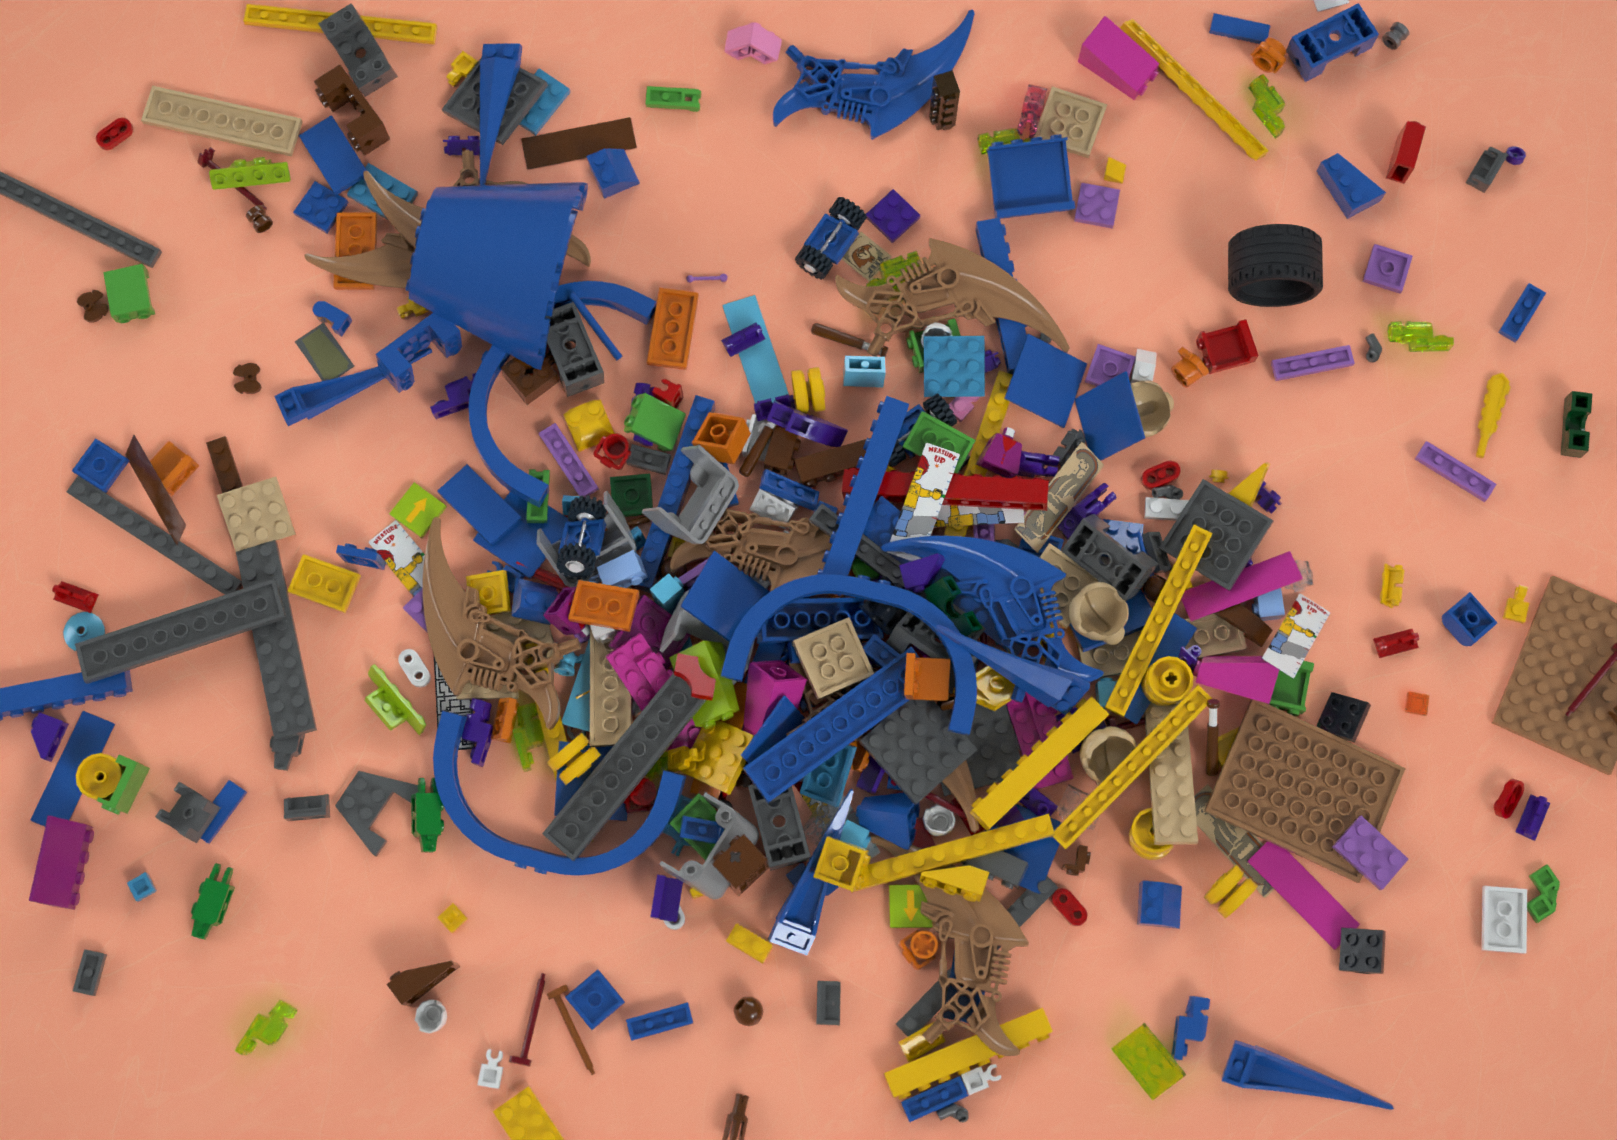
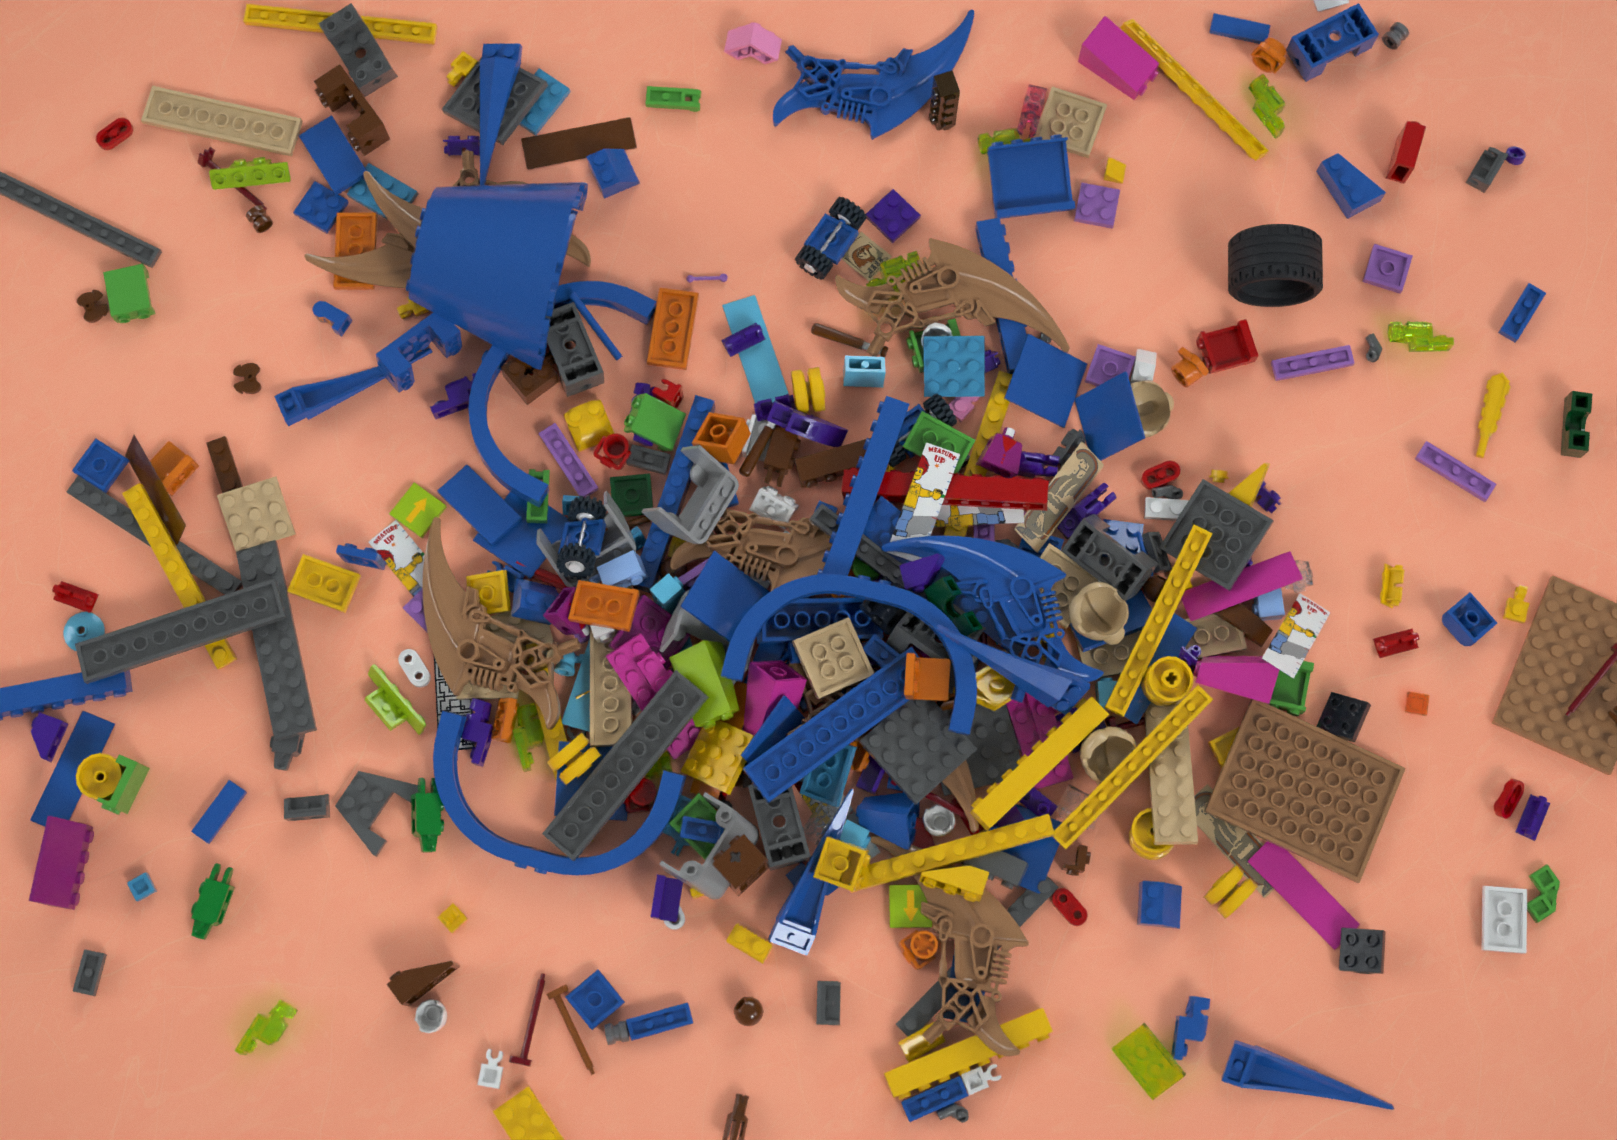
(172, 563): none -> yellow plate
(190, 814): dark grey panel -> none
(324, 353): olive sticker -> none
(616, 1032): none -> flat silver wheel
(680, 758): yellow plate -> none
(688, 669): tile -> none
(789, 489): blue tile -> none
(1212, 751): reddish brown piece -> none
(1370, 853): medium lavender plate -> none

